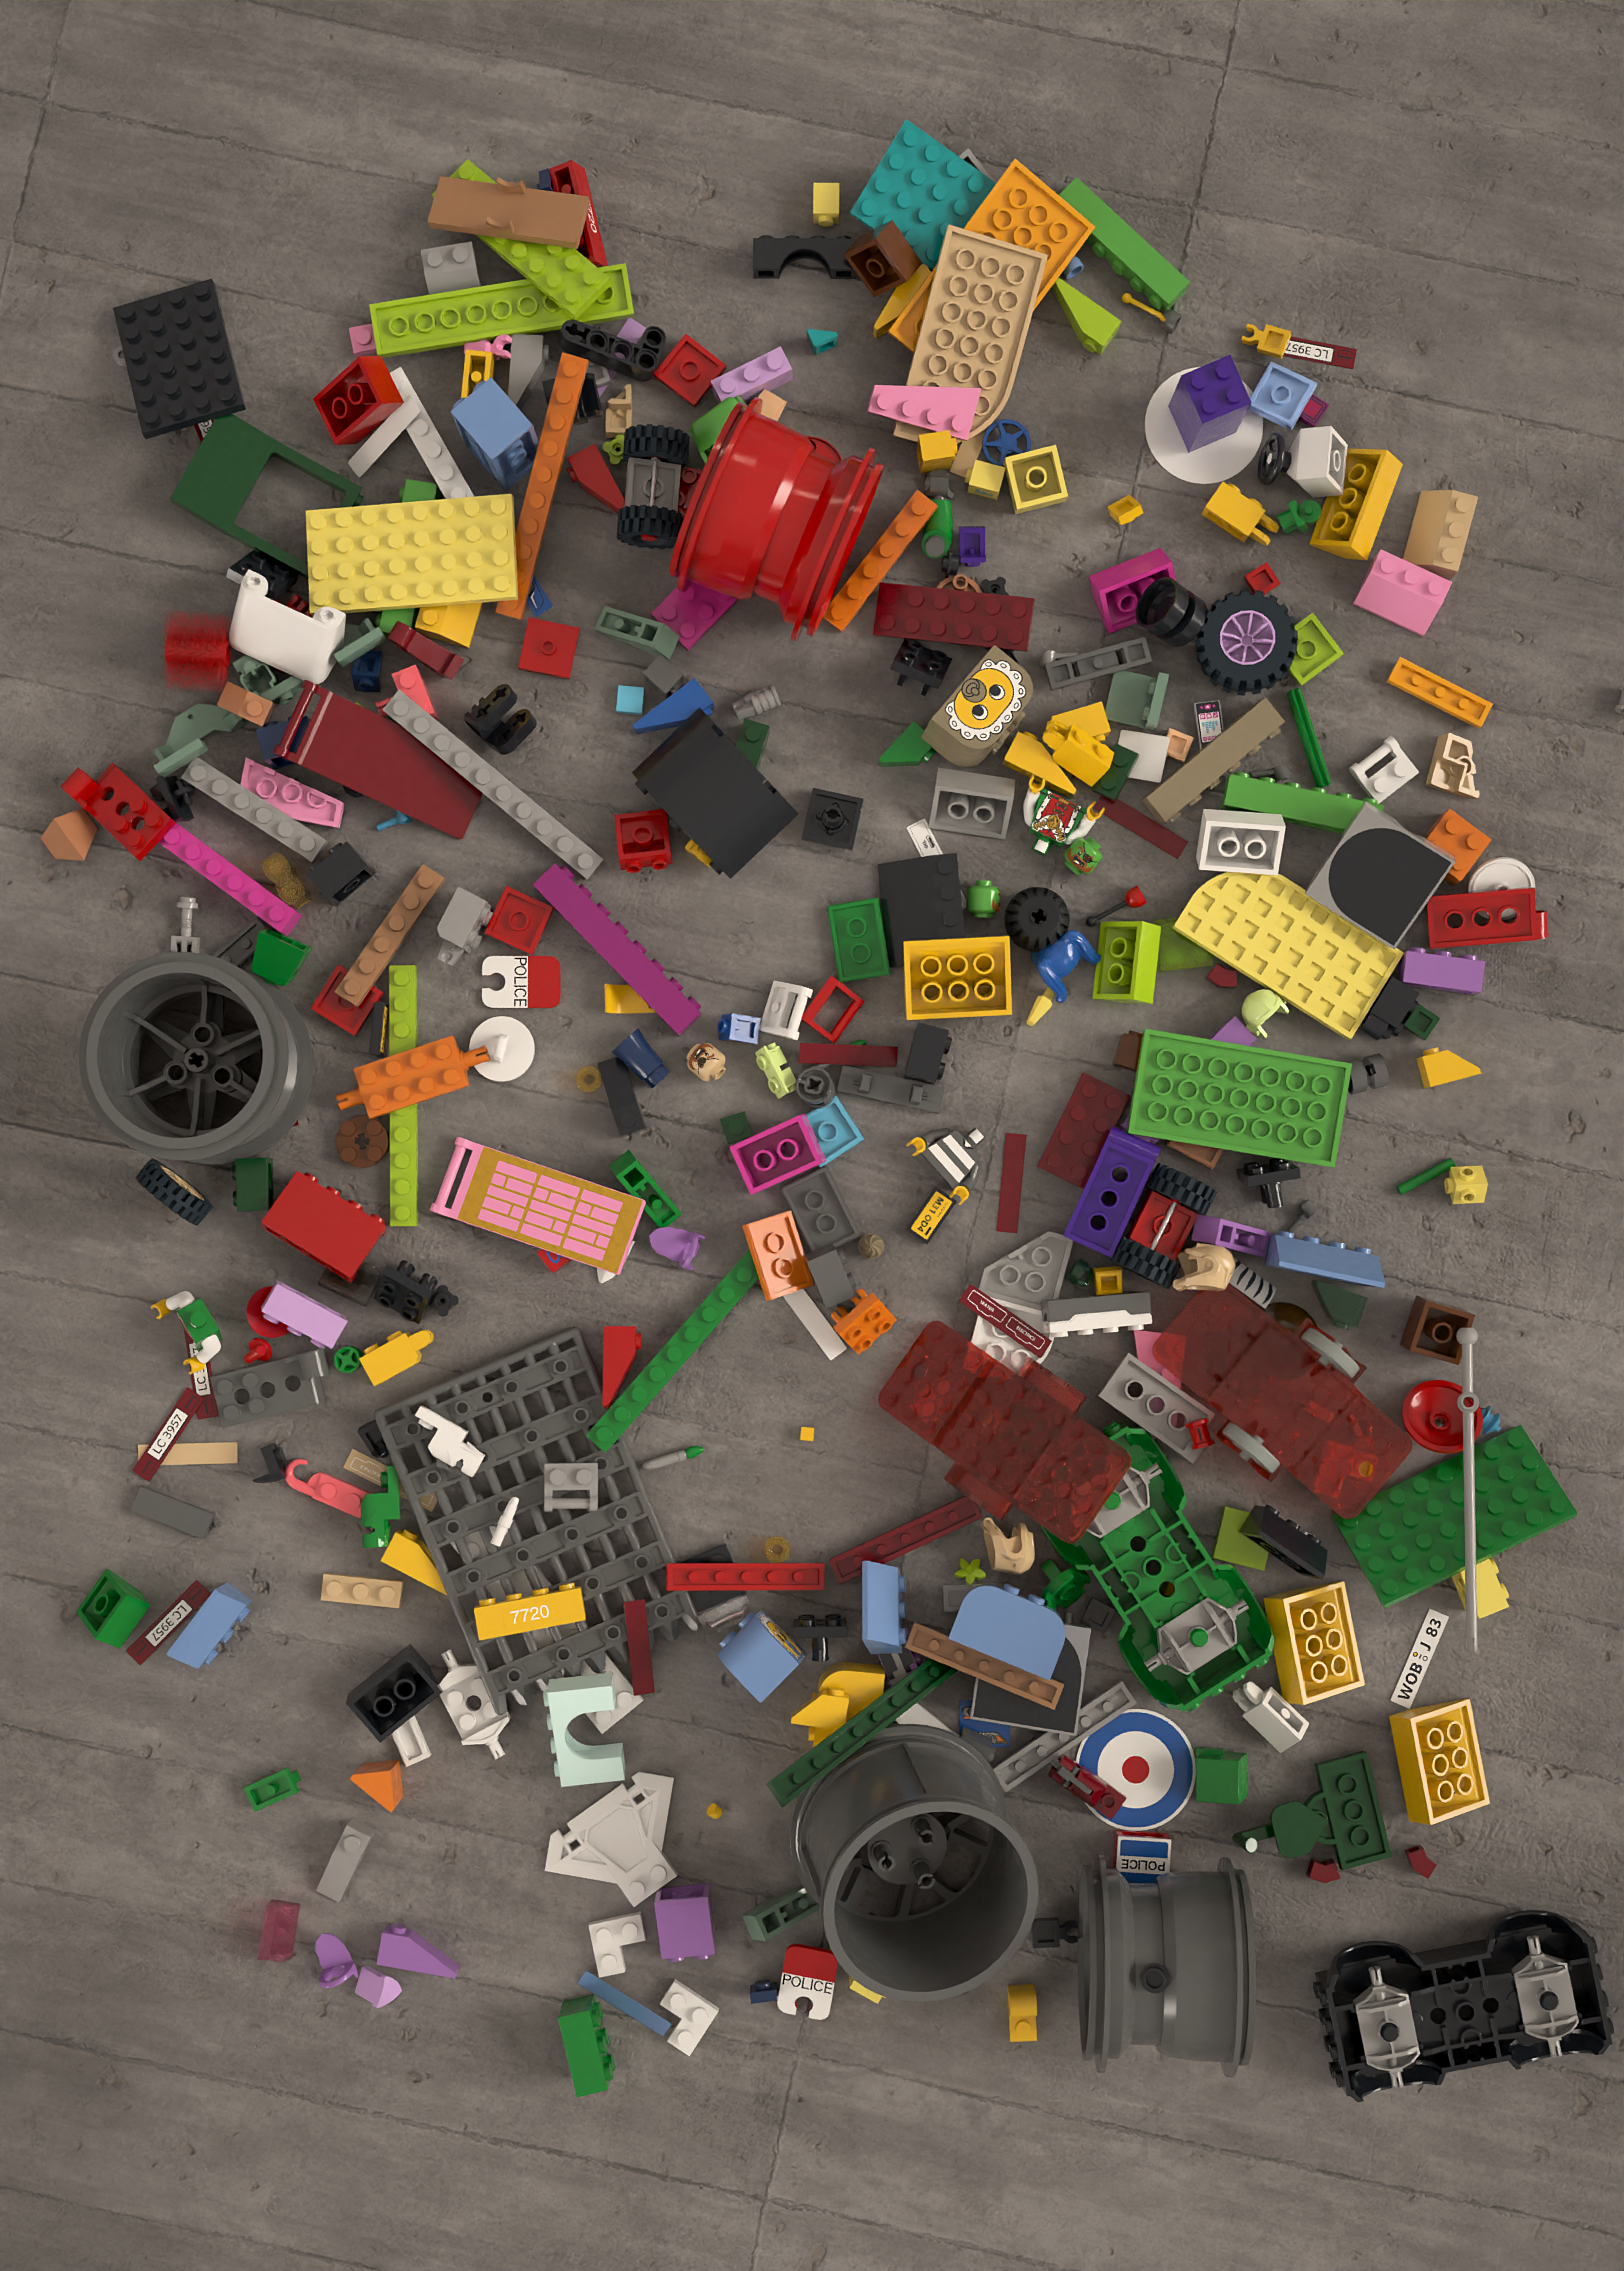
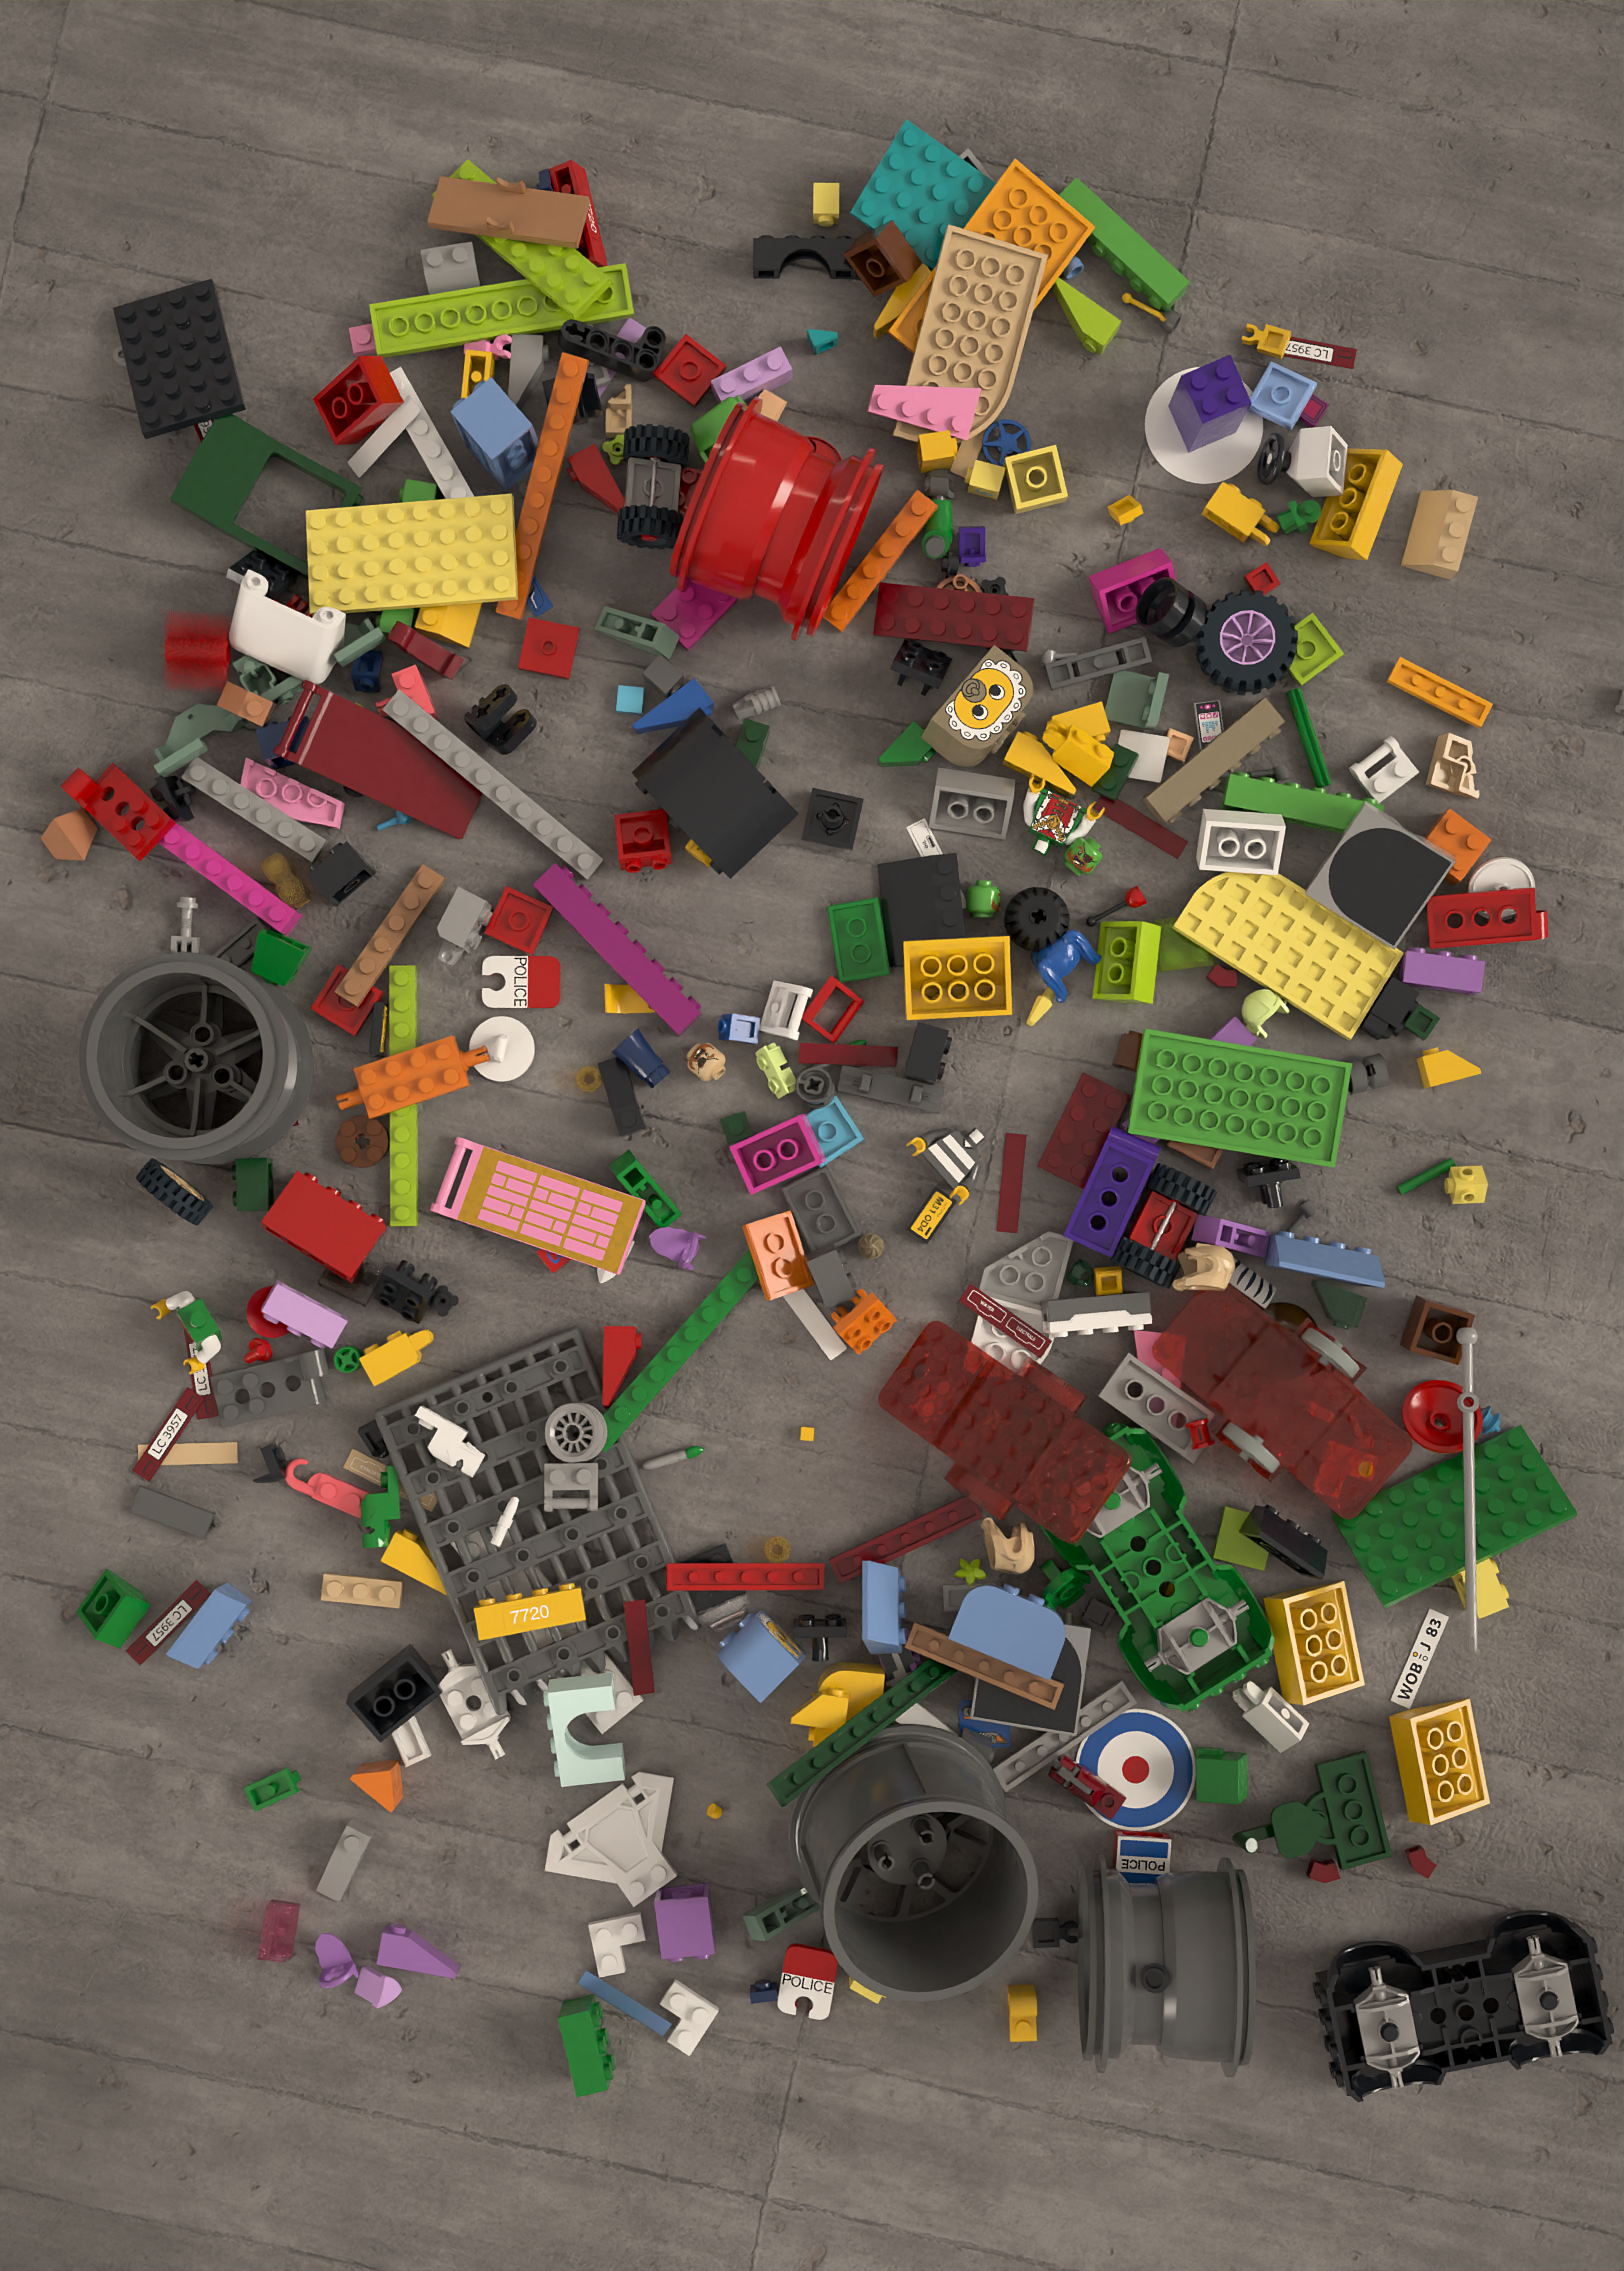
(553, 1429): none -> light grey wheel
(1402, 592): bright pink slope -> none

